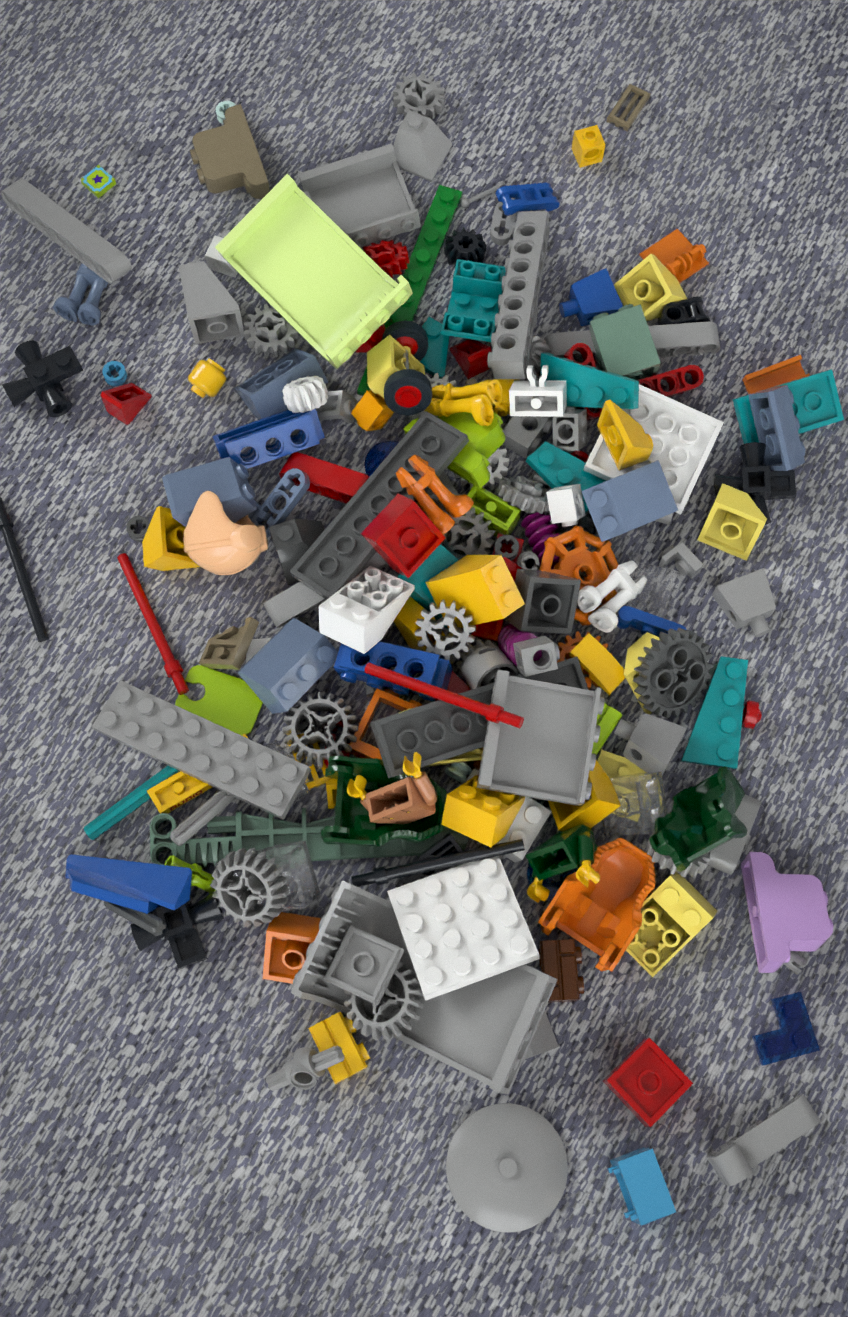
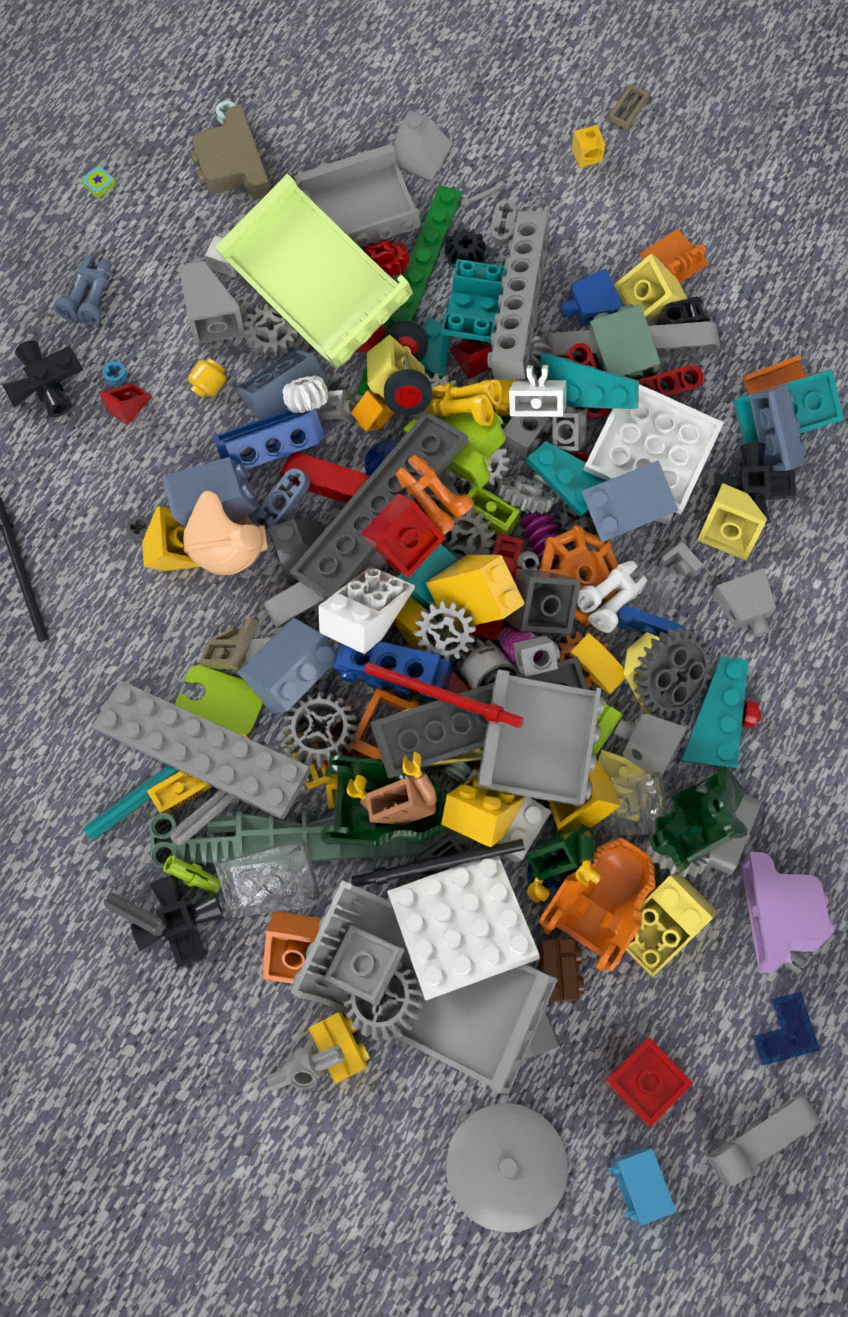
(66, 230): light grey beam -> none
(129, 882): blue wedge -> none
(172, 667): red bar -> none
(258, 880): light grey gear -> none
(419, 95): light grey gear -> none
(507, 539): dark grey bush -> none
(527, 198): blue plate -> none
(566, 504): white brick -> none
(623, 436): yellow slope -> none

